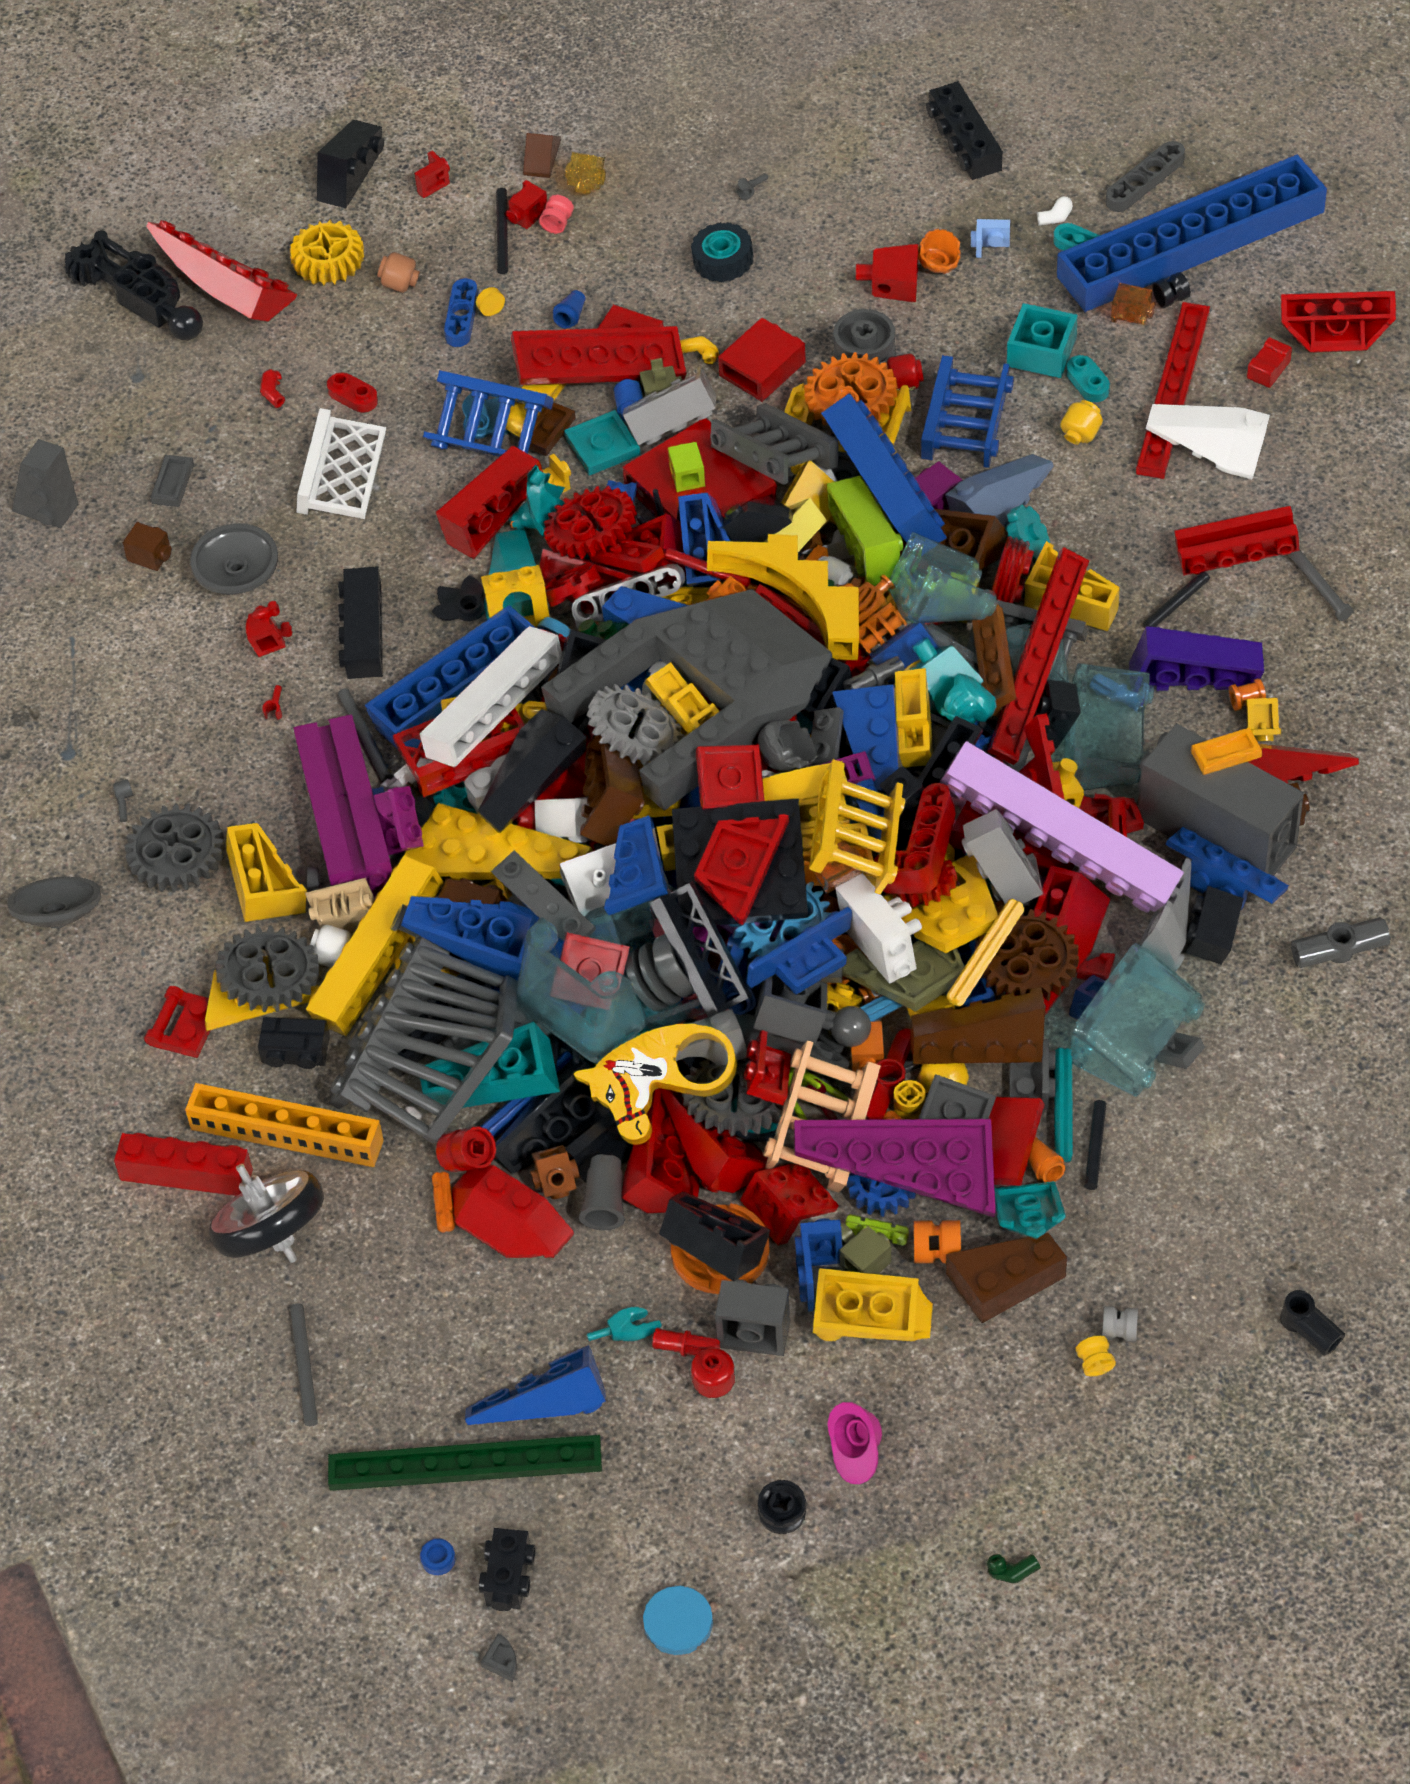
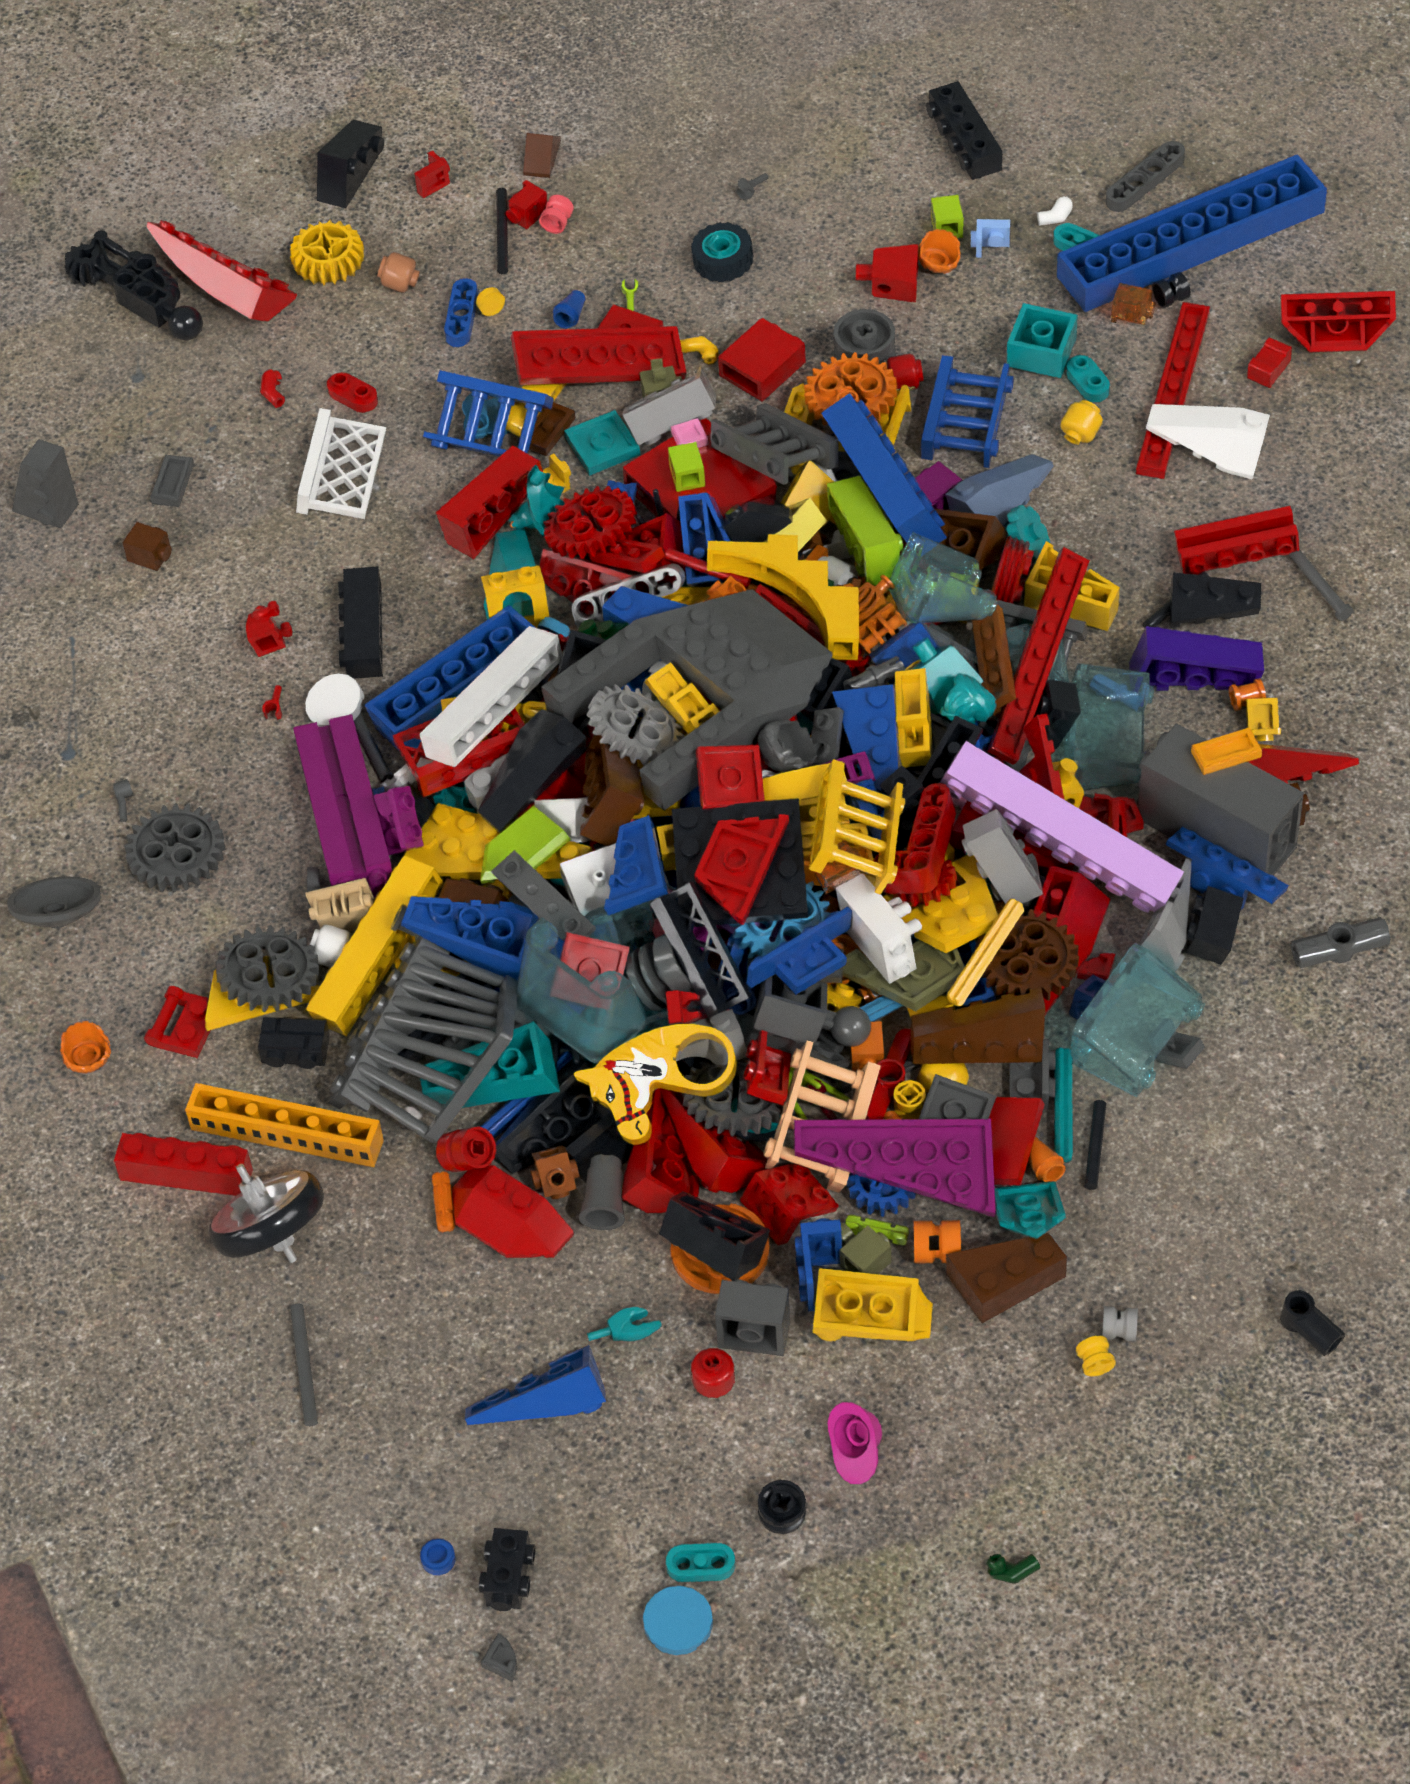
(84, 1047): none -> orange hair
(234, 558): dark grey dish -> none
(261, 877): yellow wedge -> none
(334, 697): none -> white tile
(457, 602): black plate -> none
(464, 1462): dark green plate -> none
(530, 835): none -> lime tile
(573, 583): red plate -> none
(585, 172): clear yellow brick -> none
(625, 394): blue brick -> none
(629, 294): none -> lime hand
(677, 1007): none -> red tile
(682, 1342): red axle -> none
(690, 432): none -> bright pink tile
(700, 1559): none -> teal plate
(947, 214): none -> lime brick
(1205, 597): none -> black wing

